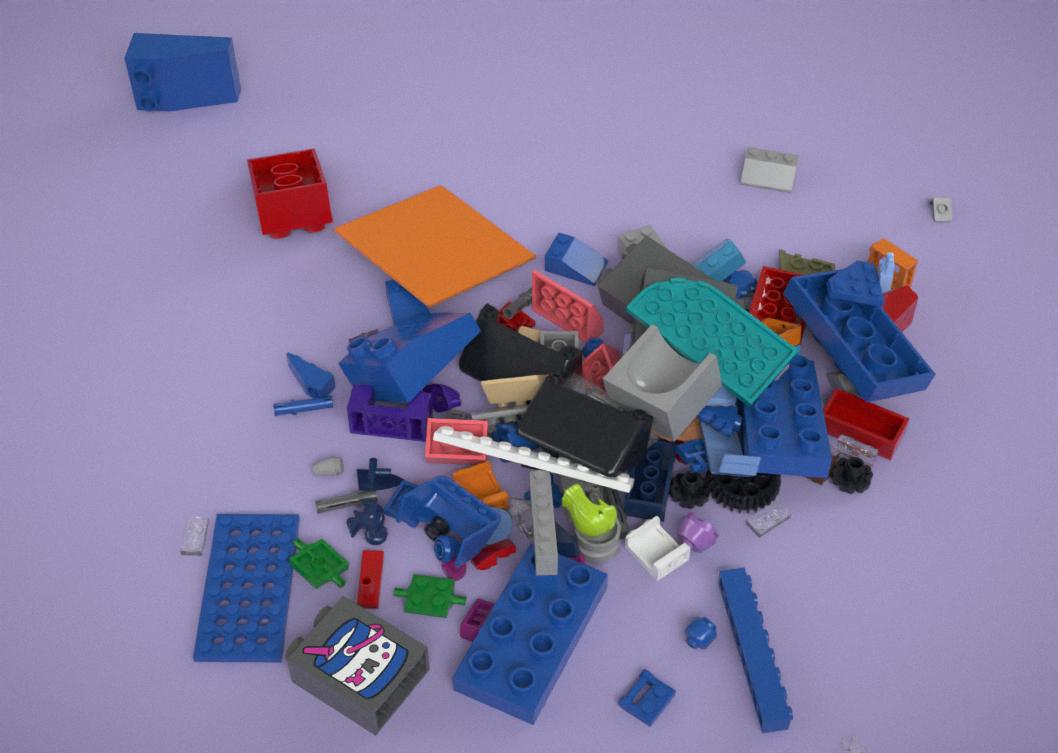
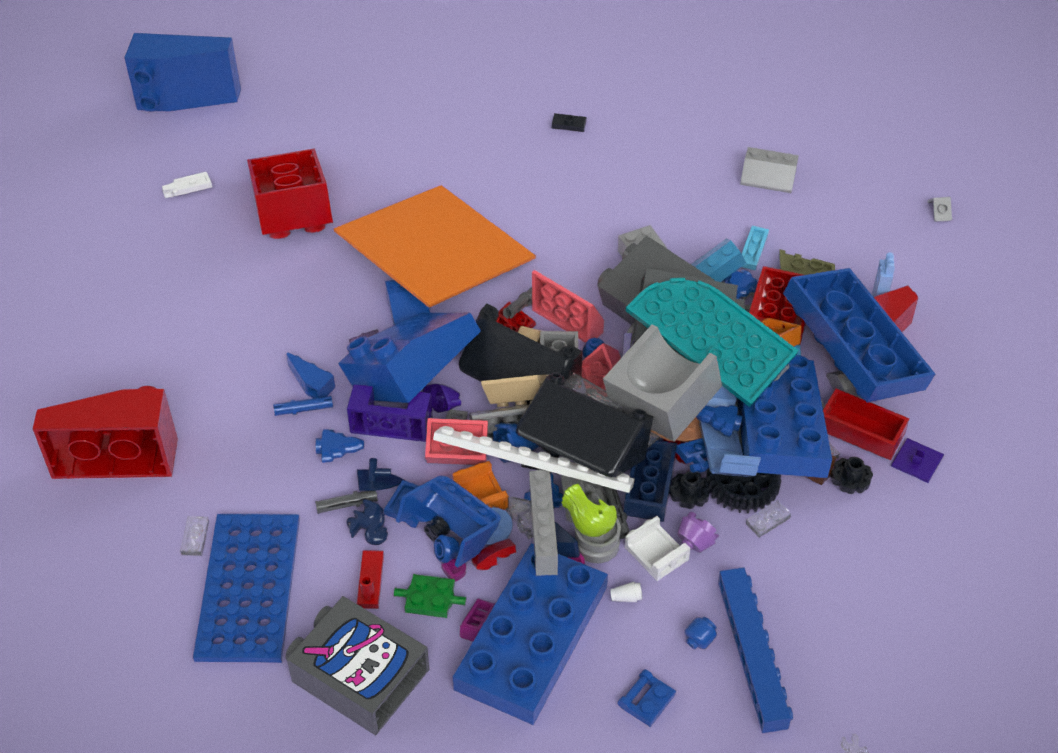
(109, 436): none -> red slope
(187, 185): none -> white hinge
(319, 563): green plate -> none
(329, 466): light grey cone -> none
(336, 445): none -> blue rock
(569, 122): none -> black plate
(574, 260): blue slope -> none
(627, 593): none -> white cone
(754, 246): none -> medium azure plate
(851, 448): clear plate -> none
(857, 284): blue plate -> none
(902, 259): orange window -> none
(917, 460): none -> dark purple piece

